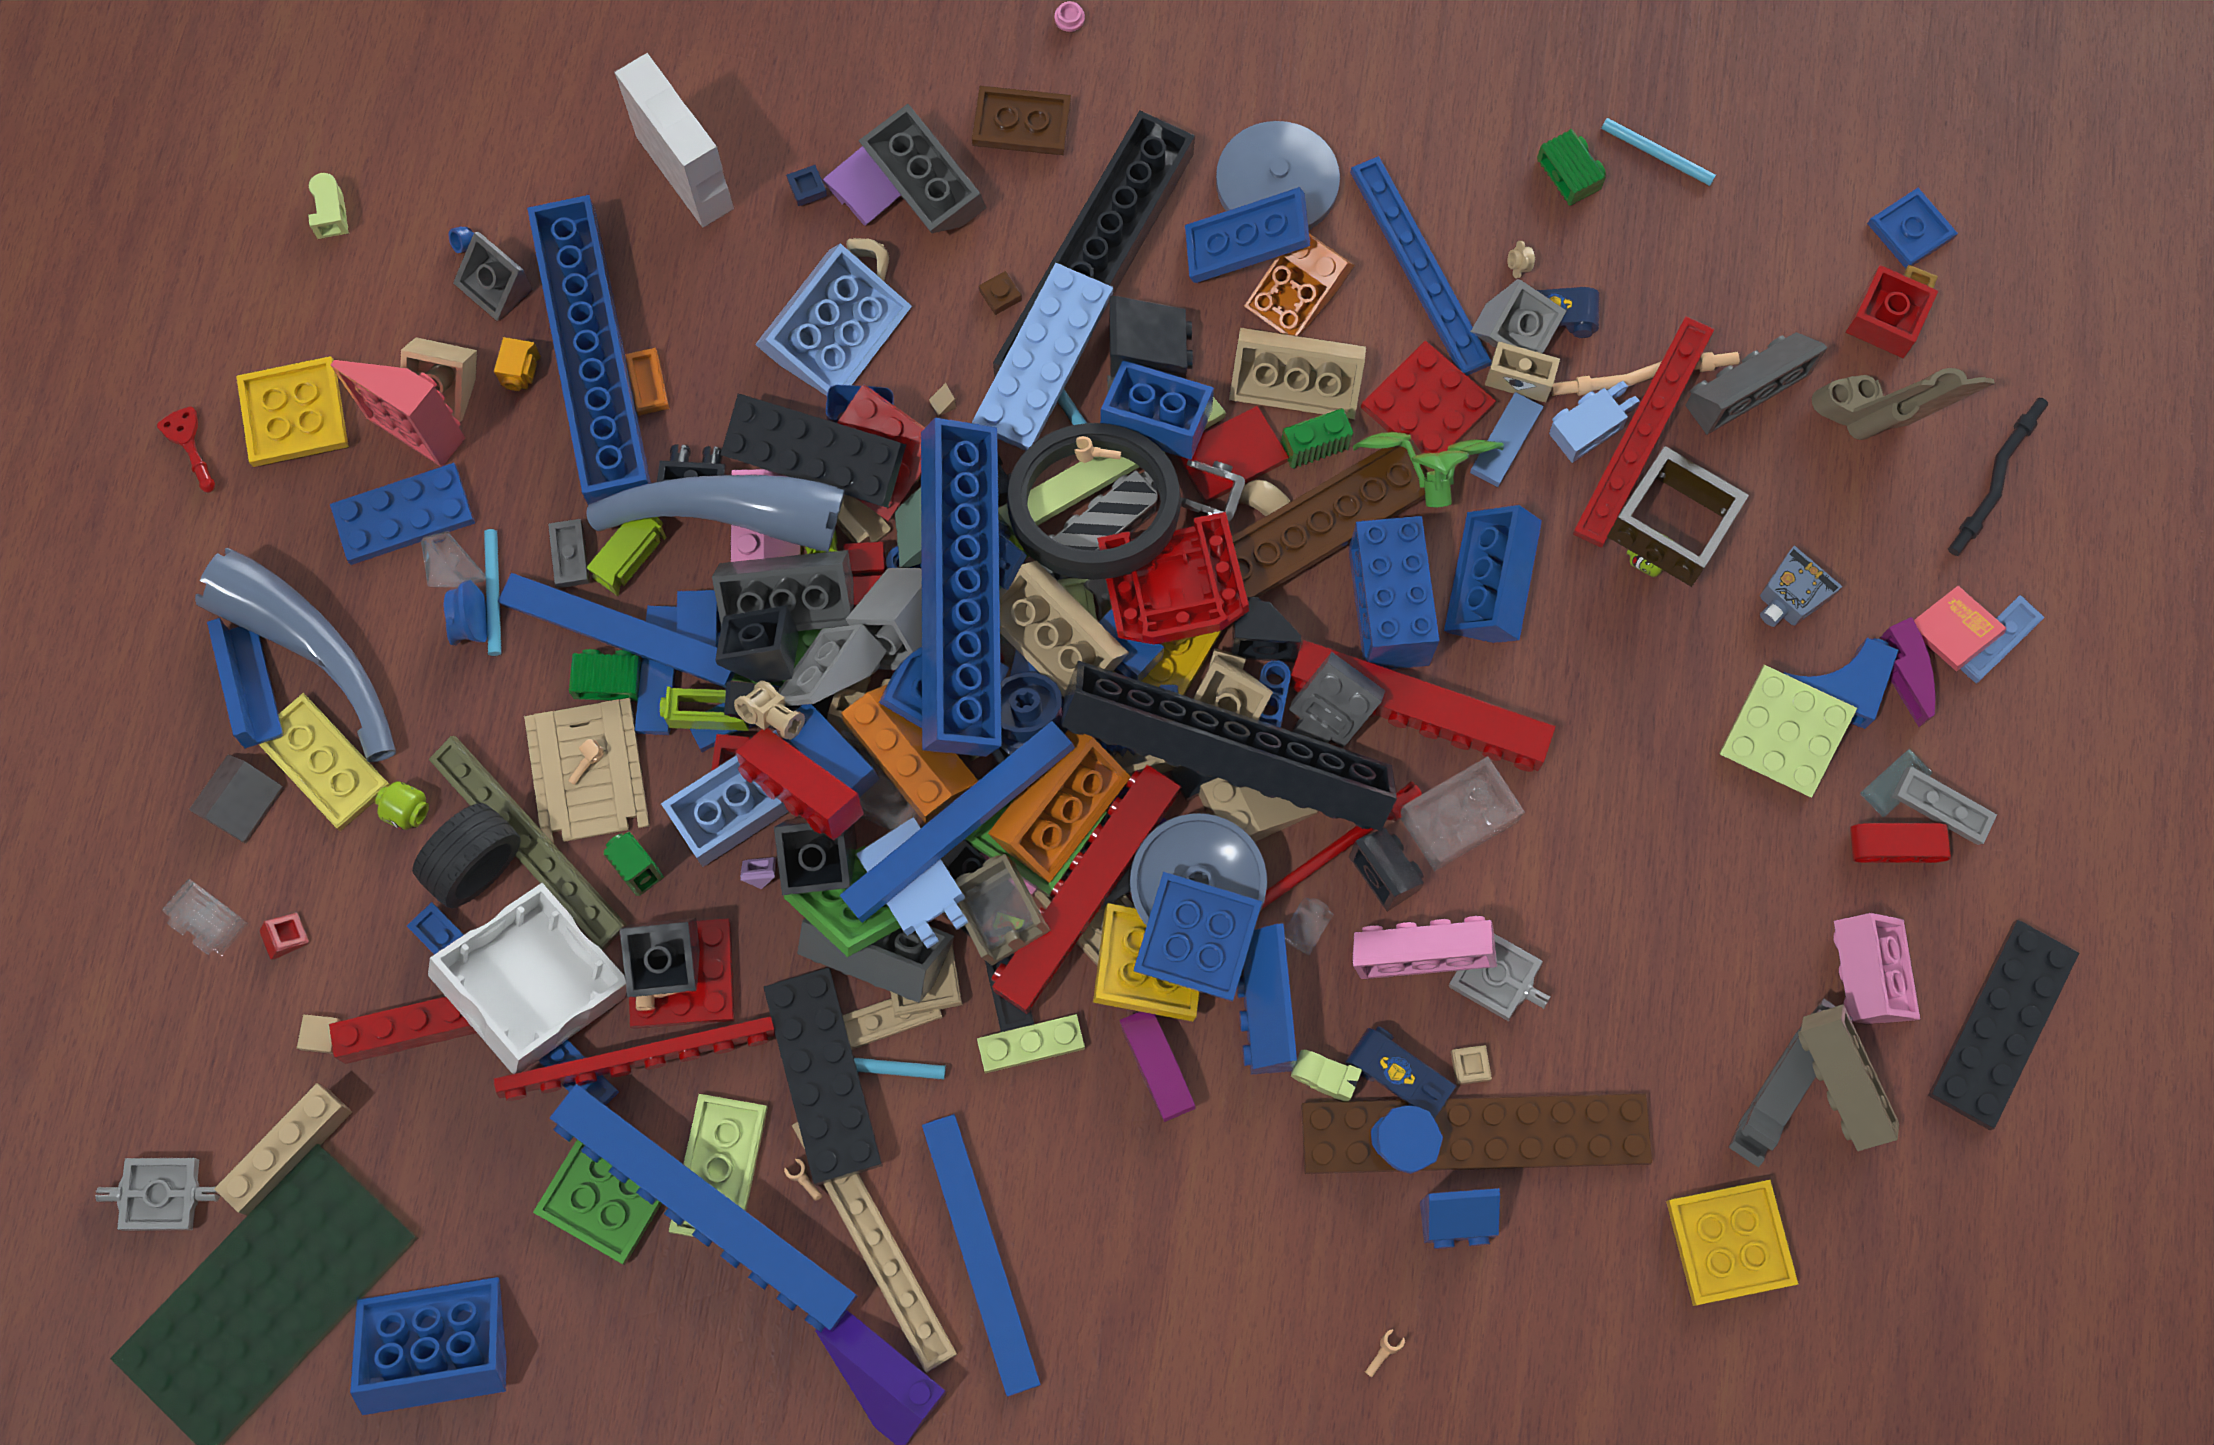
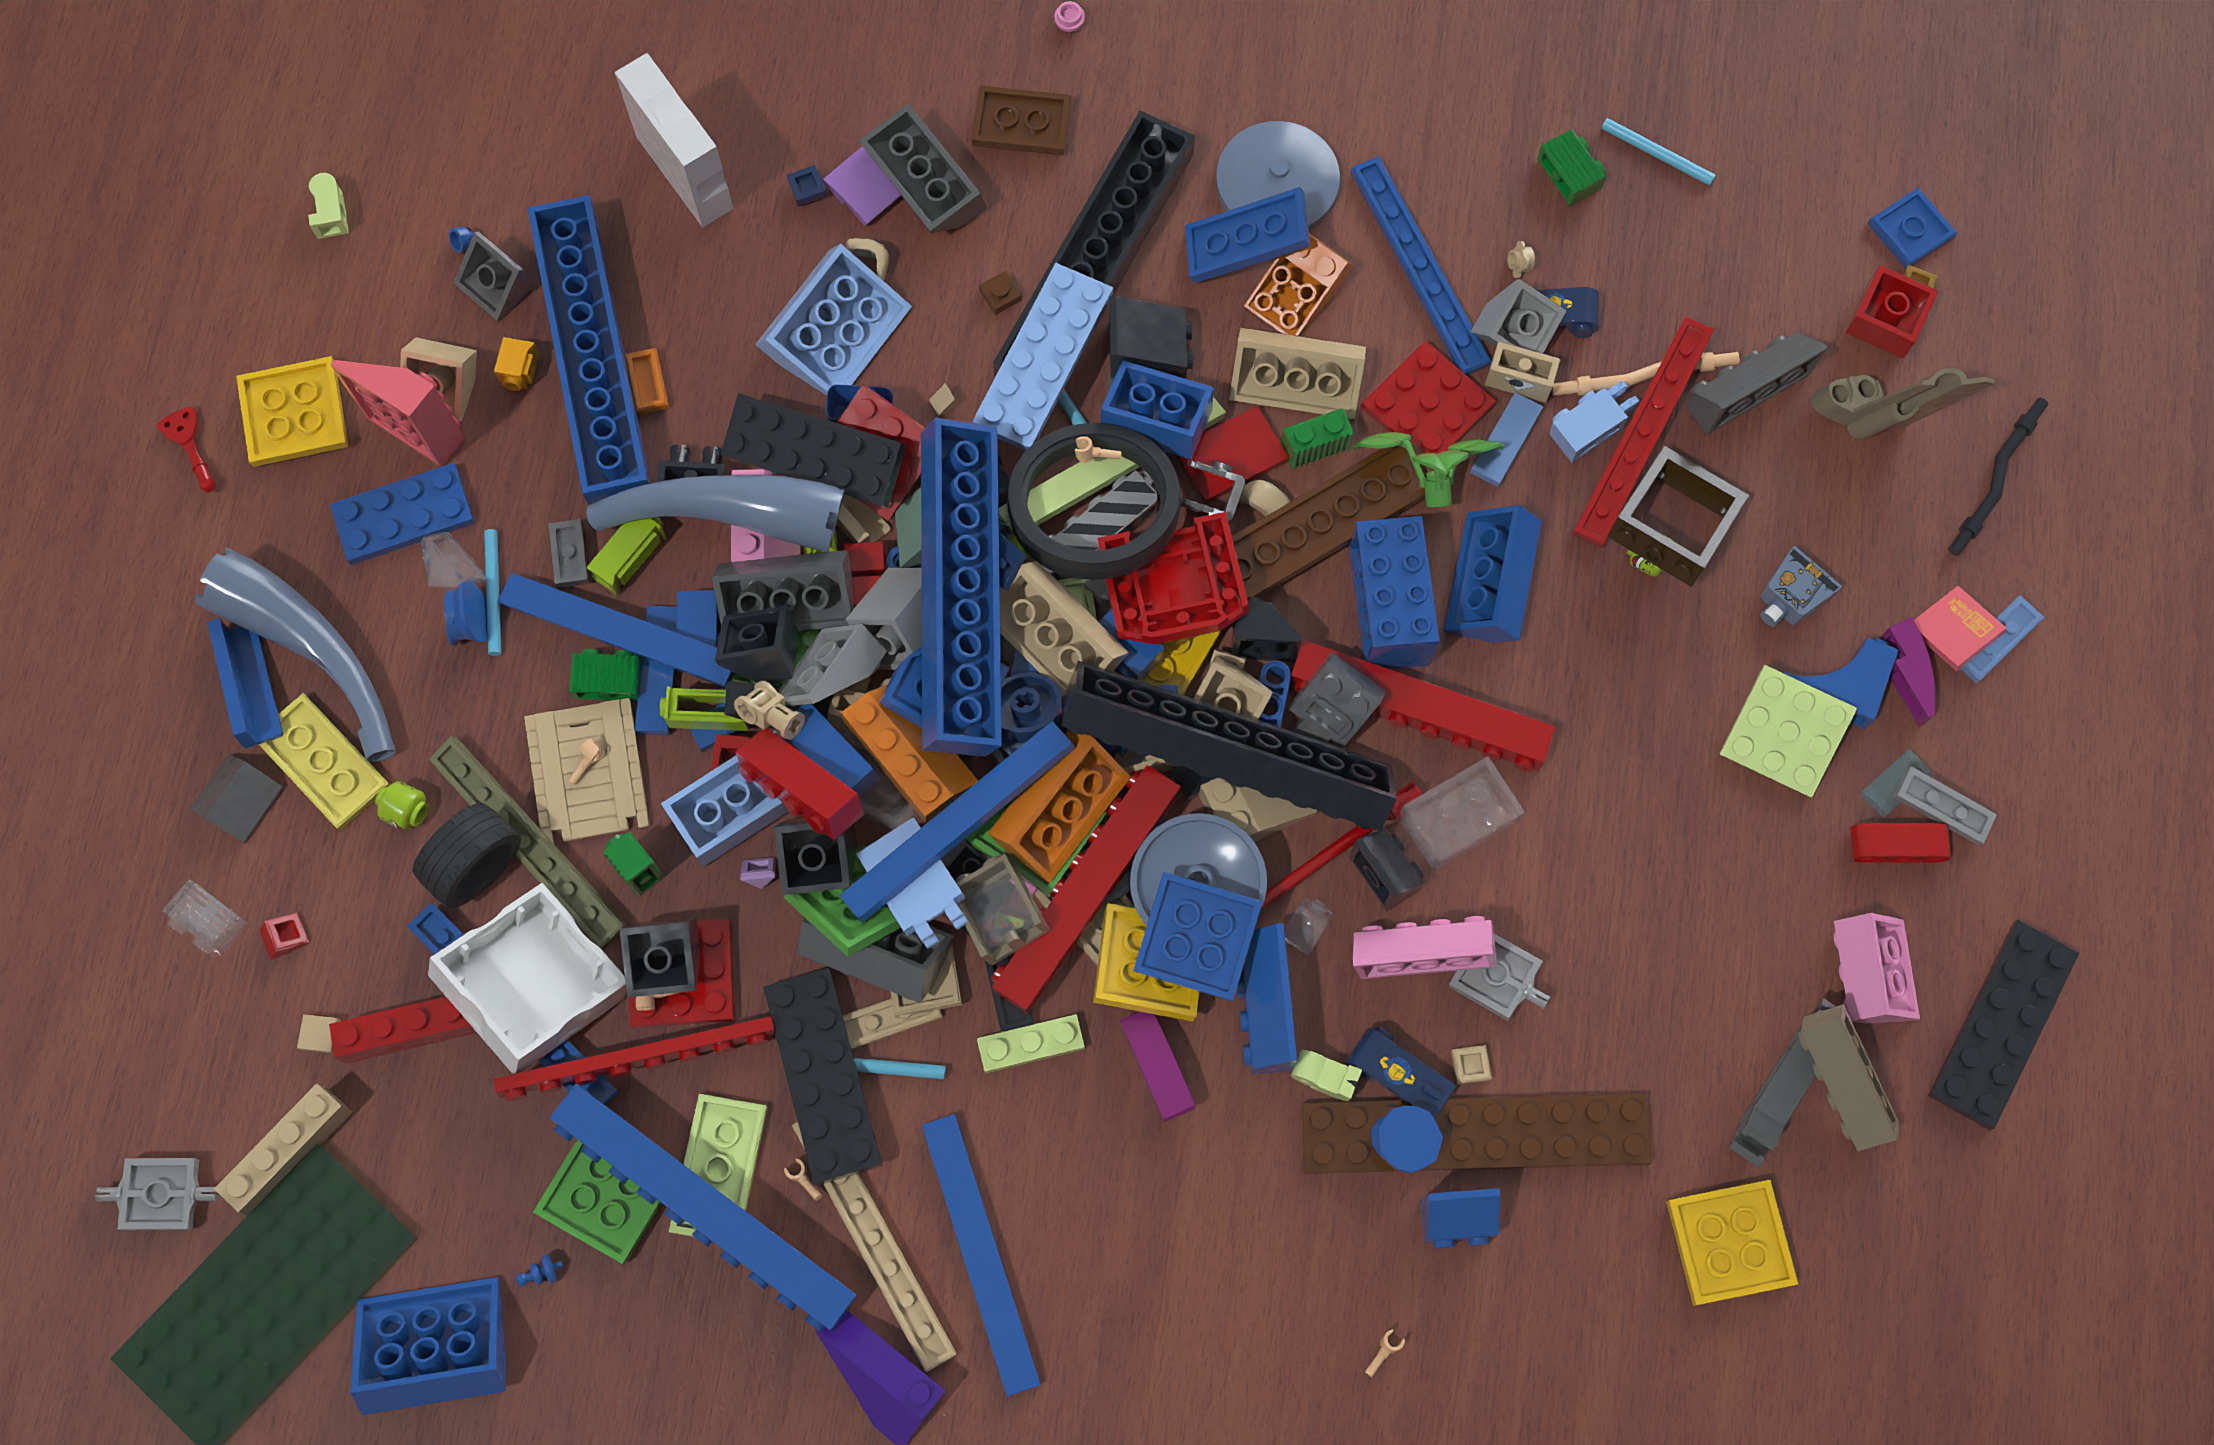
(537, 1273): none -> blue hair

